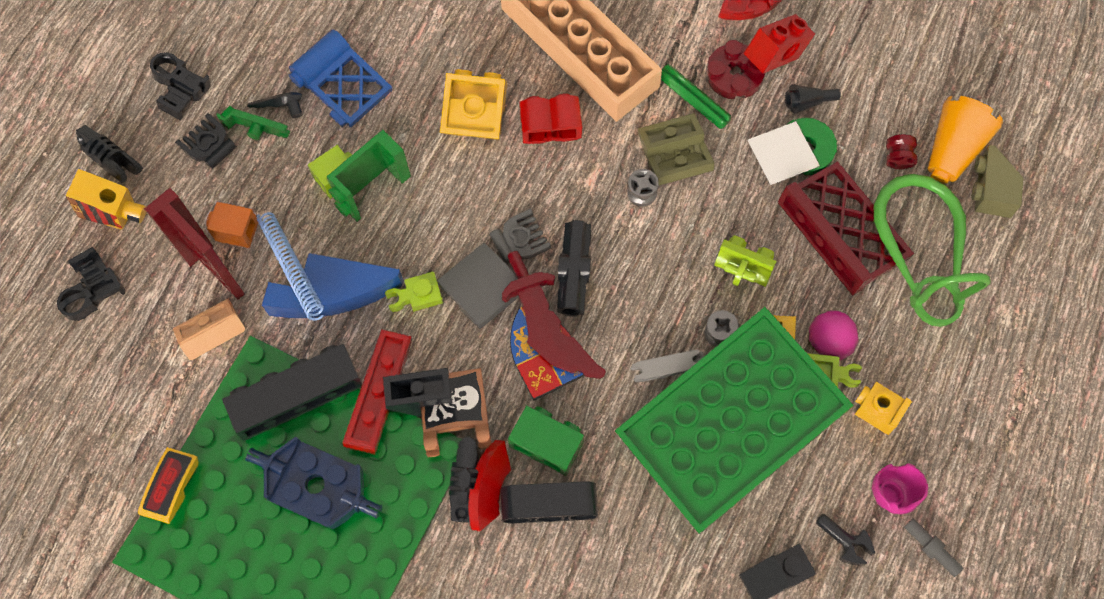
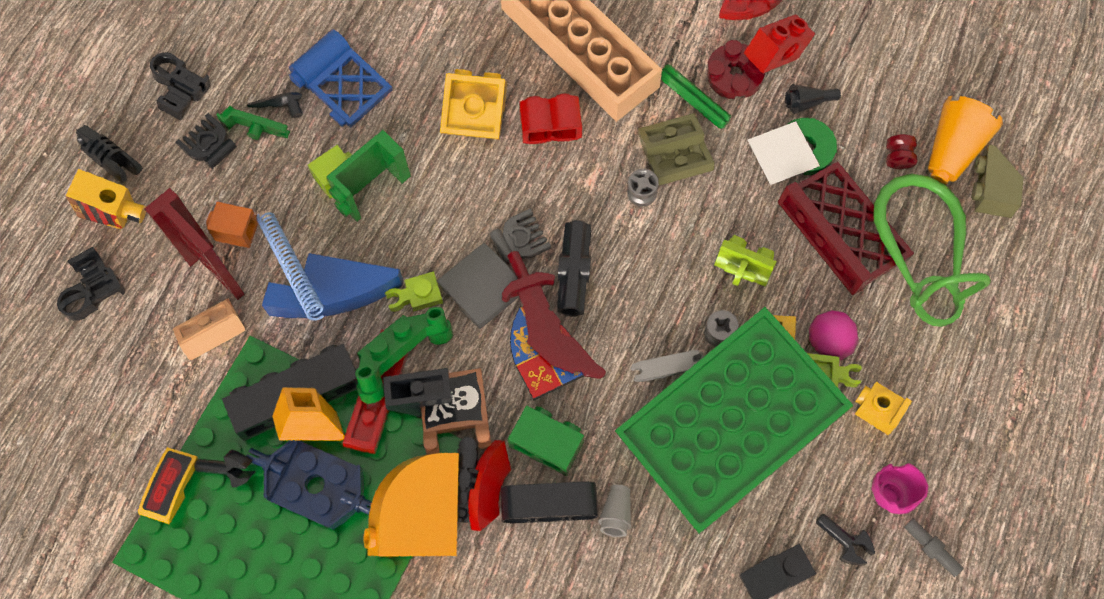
(231, 467): none -> black bar
(306, 416): none -> light orange slope
(393, 345): none -> green plate
(416, 509): none -> light orange brick
(616, 513): none -> light grey cone

